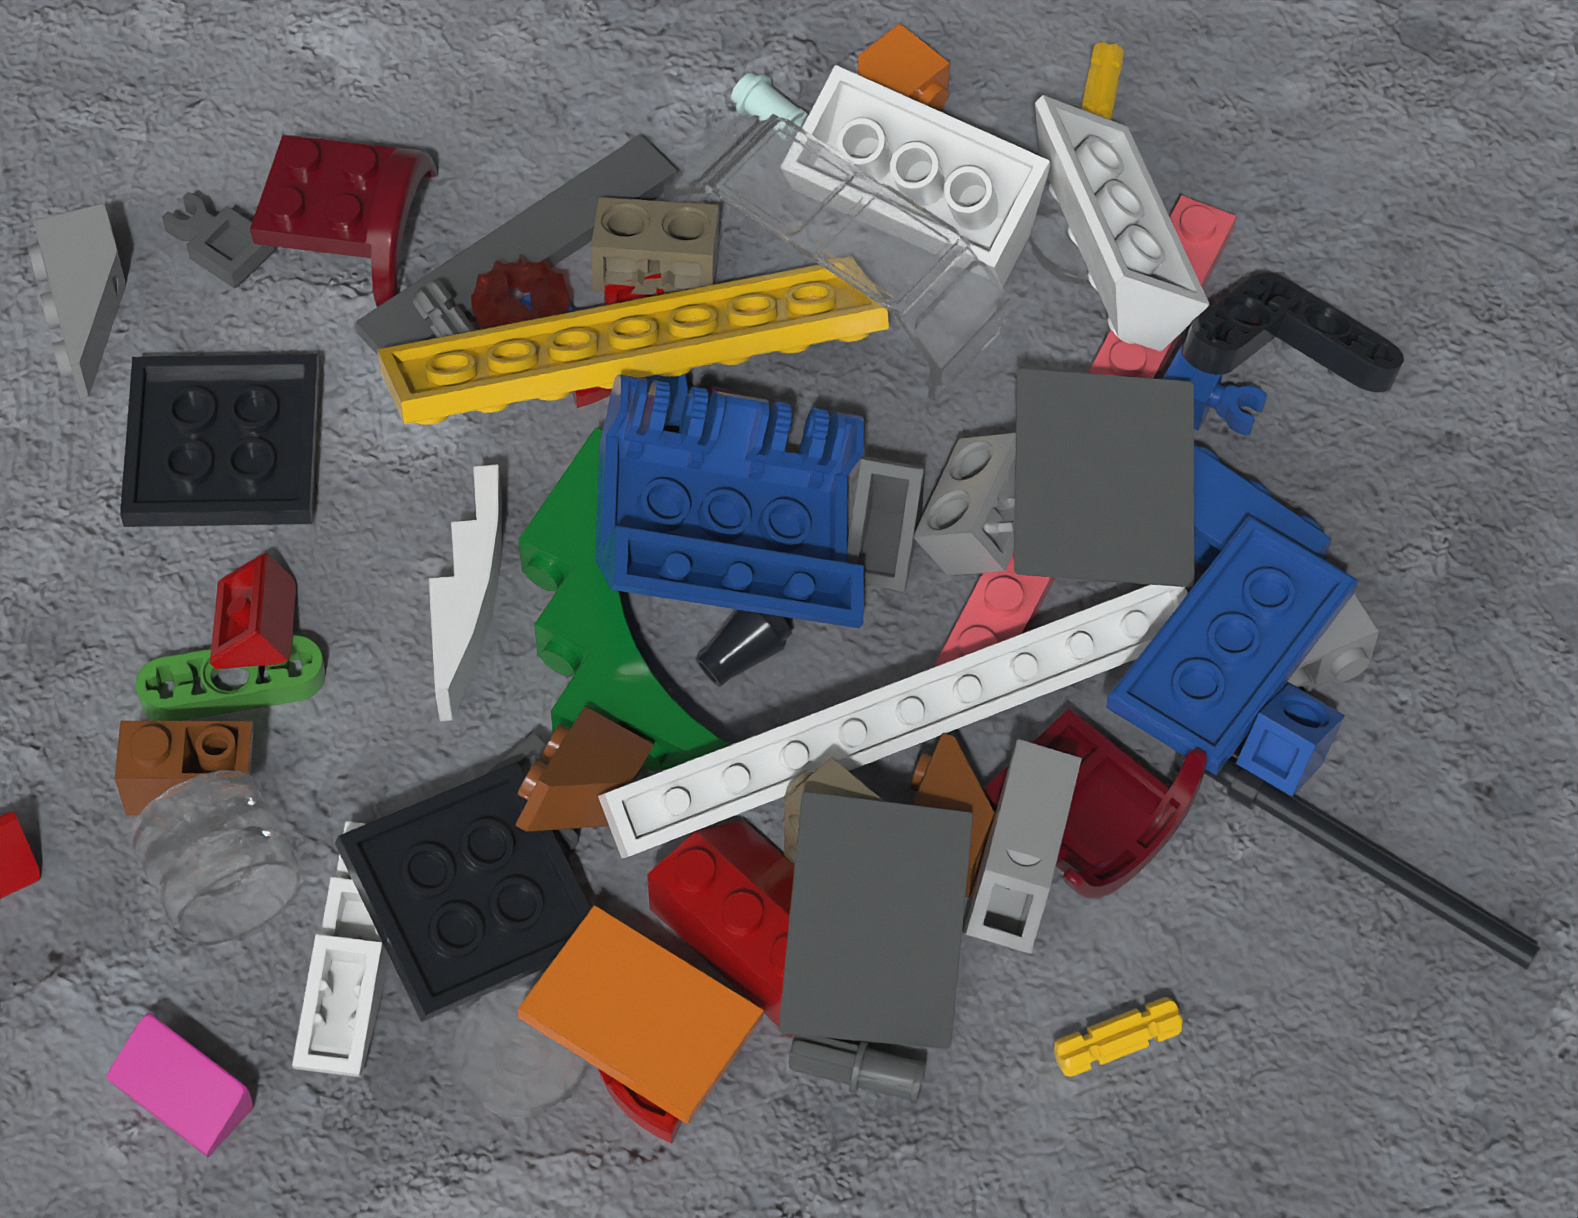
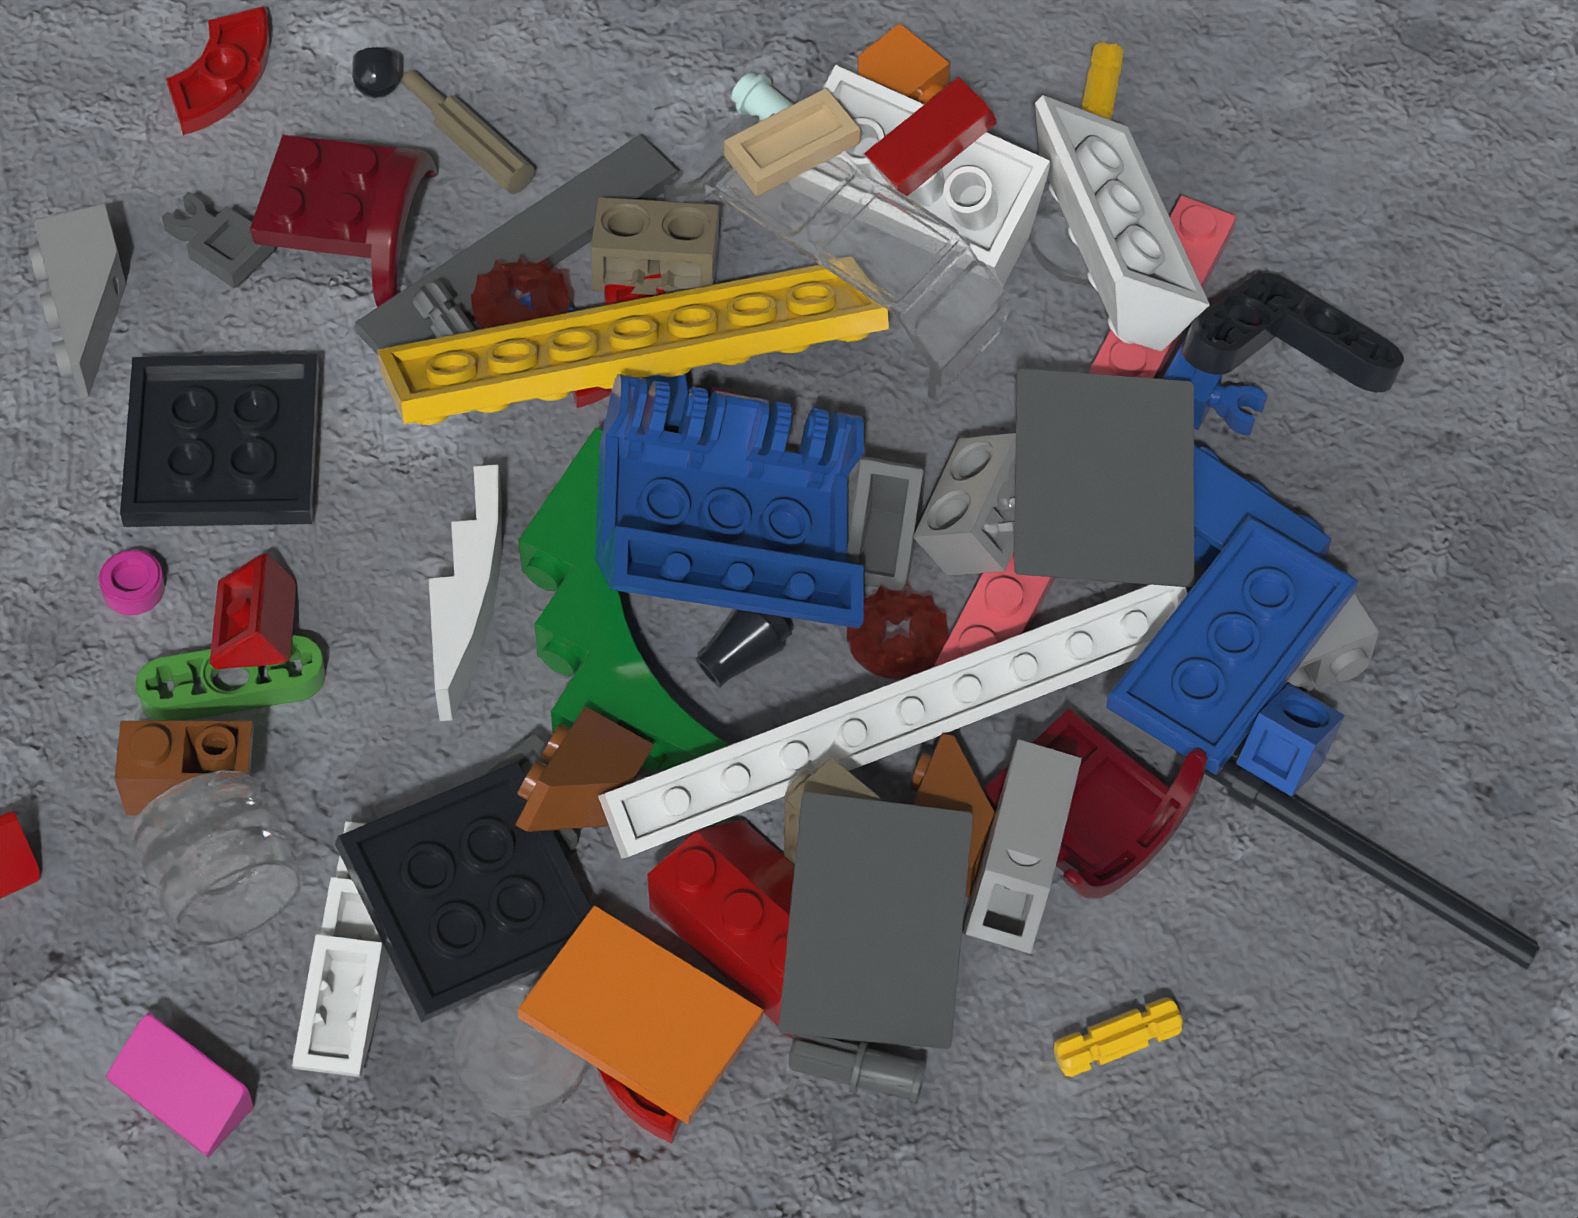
(131, 582): none -> dark pink tile
(224, 71): none -> red tile
(375, 71): none -> black hinge
(473, 136): none -> dark tan axle
(791, 142): none -> tan tile
(900, 655): none -> clear red gear
(931, 137): none -> red slope

